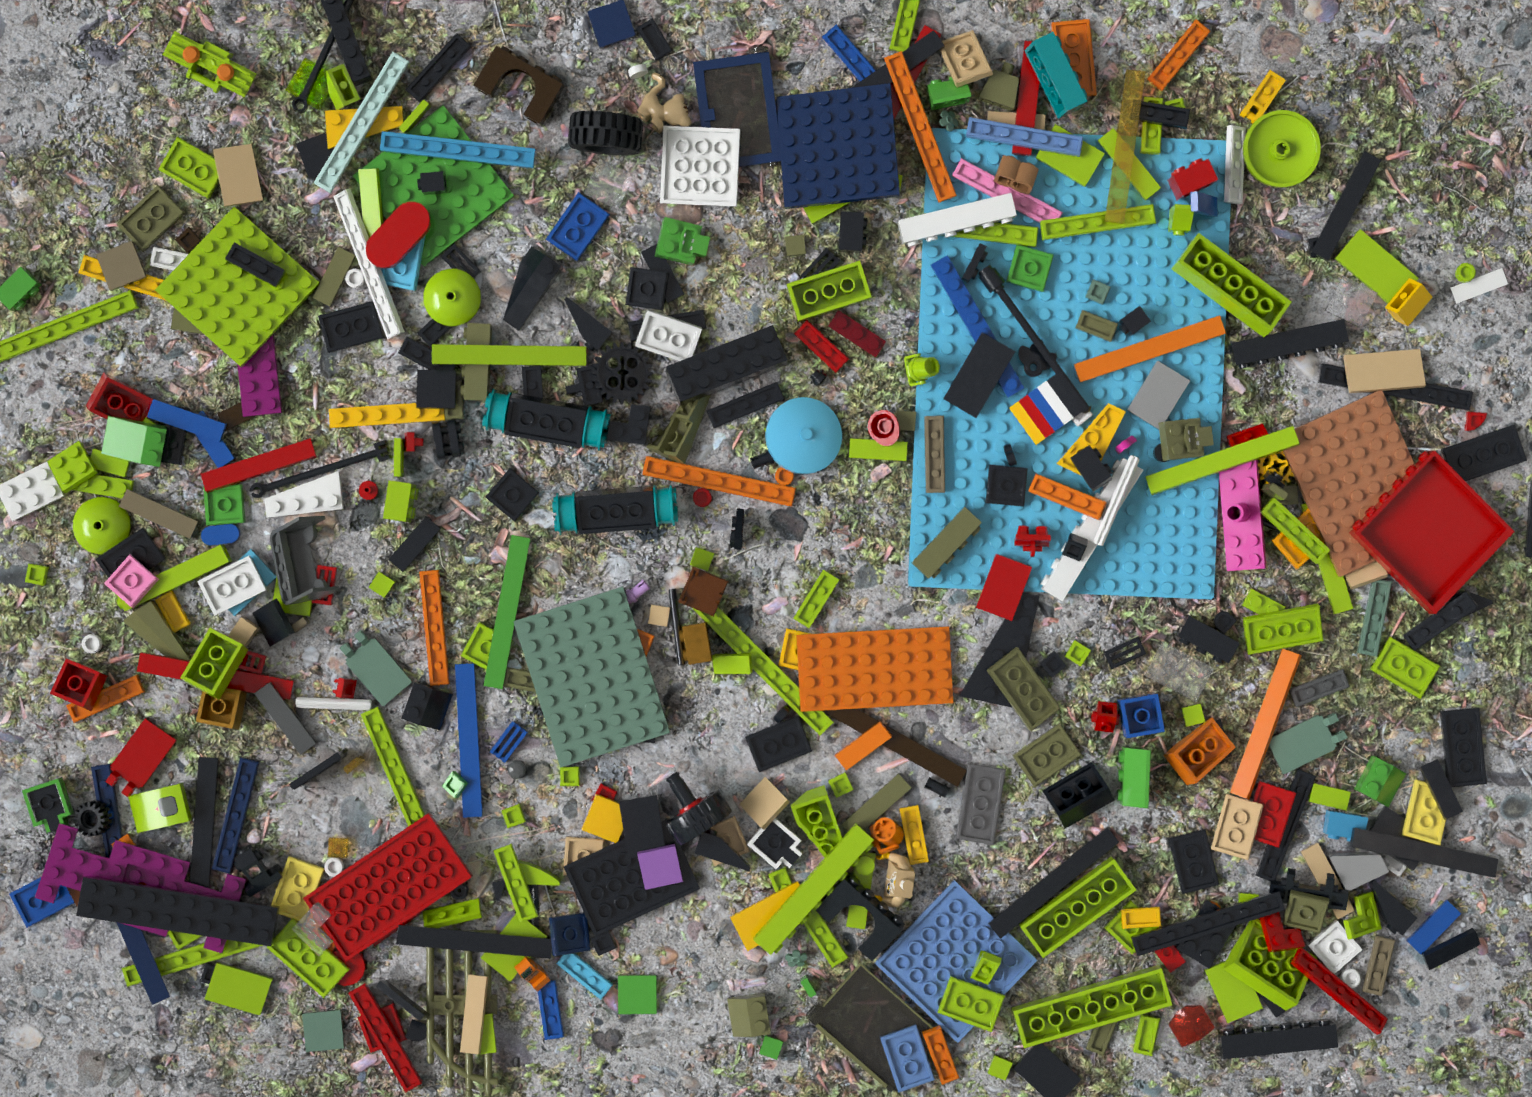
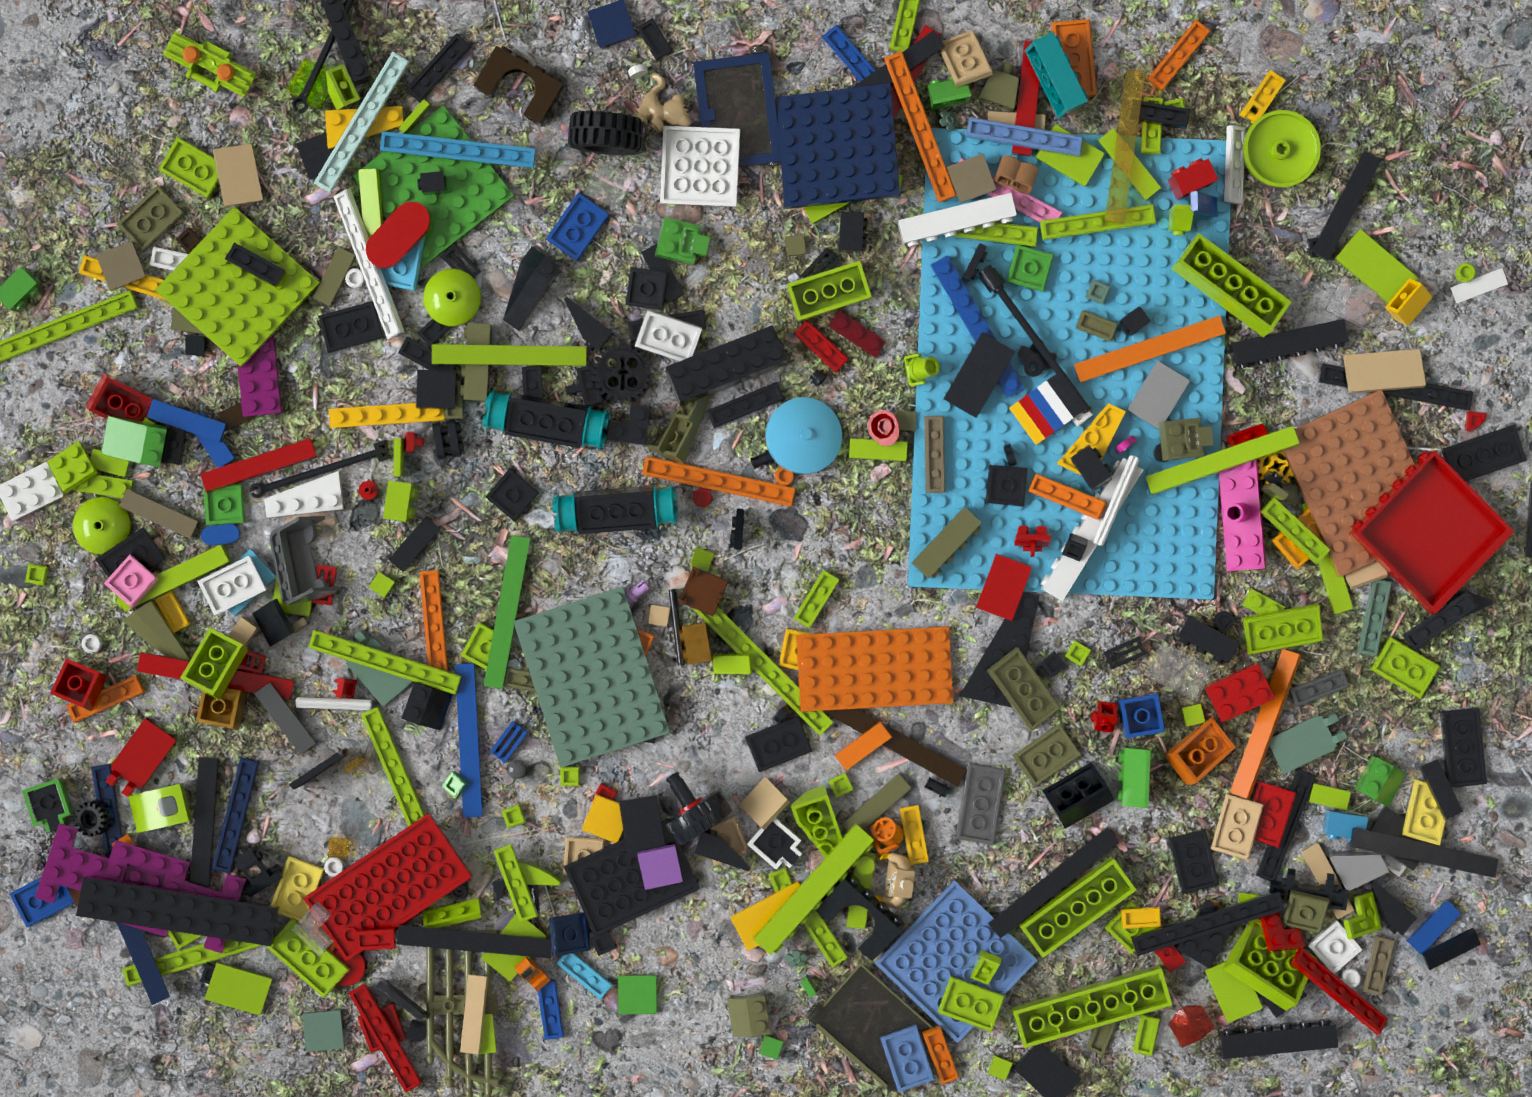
(195, 345): none -> black slope
(375, 939): none -> red plate
(384, 661): none -> lime tile
(971, 178): none -> dark tan tile
(1239, 691): none -> red brick

